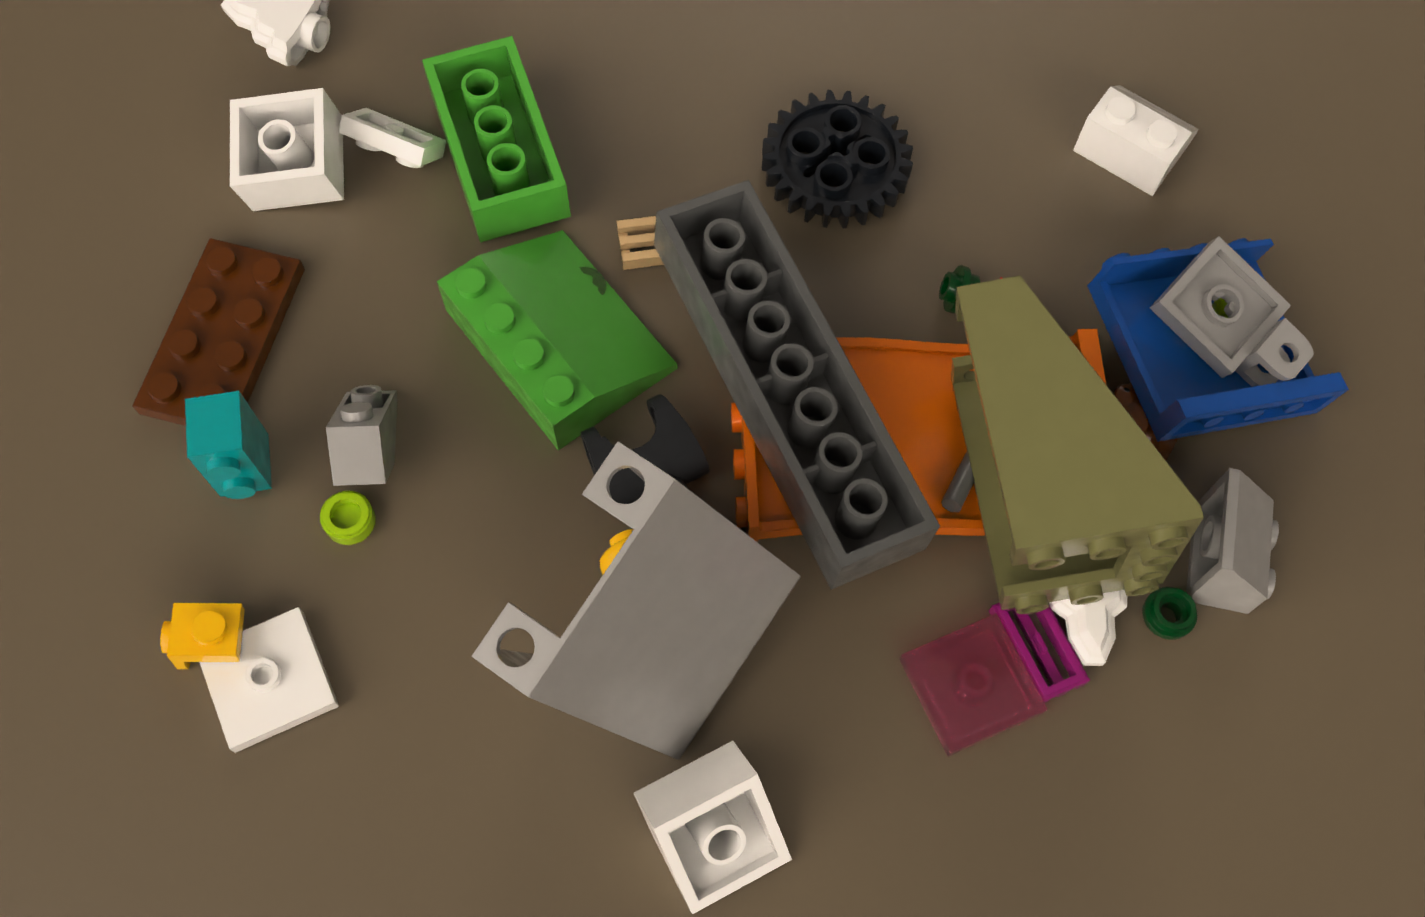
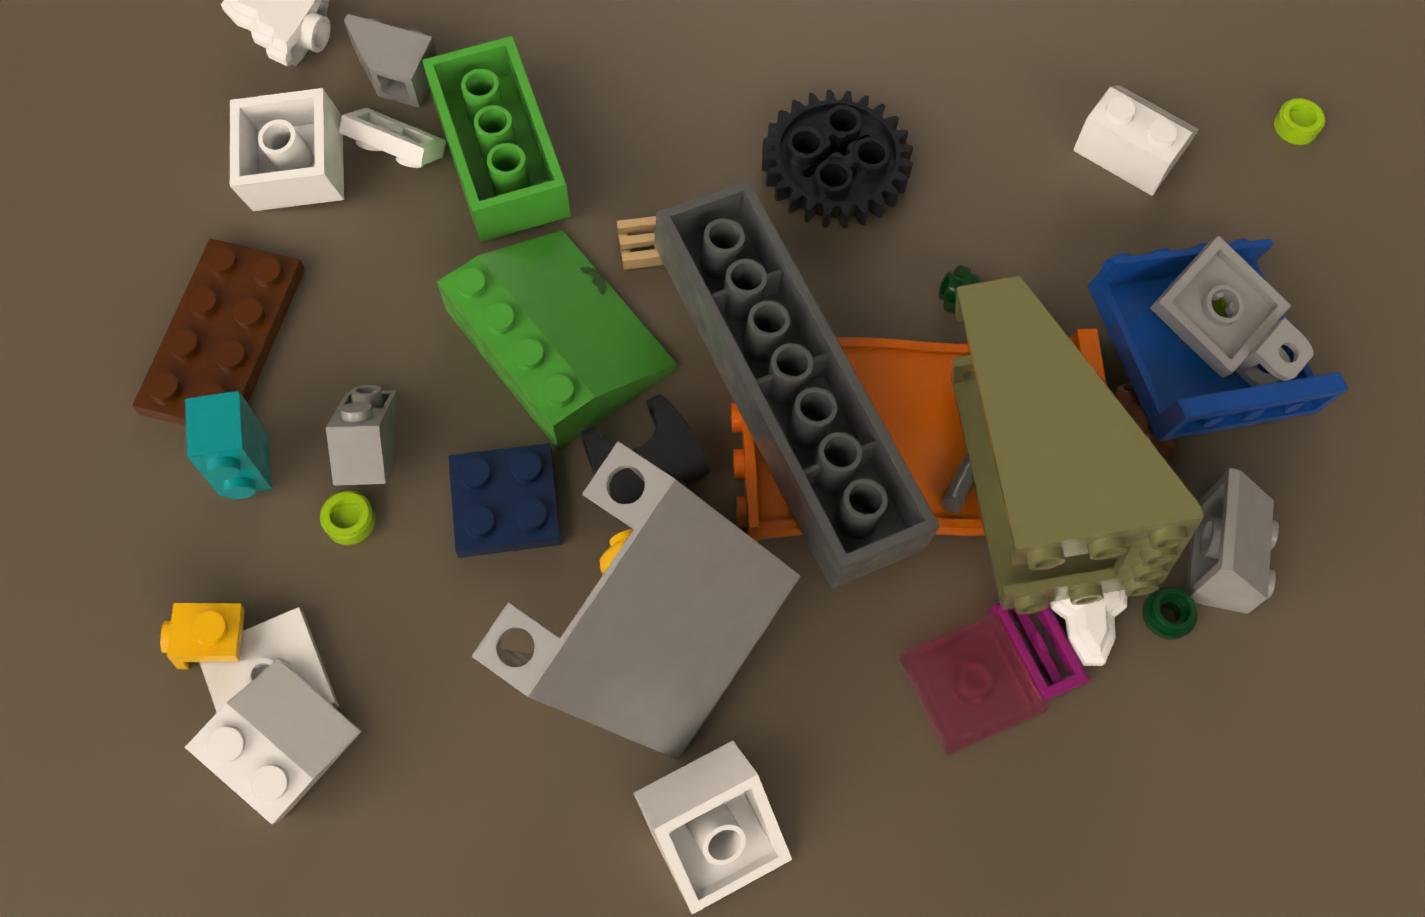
(273, 740): none -> white slope
(392, 58): none -> light grey slope
(504, 500): none -> dark blue plate
(1299, 121): none -> lime tile

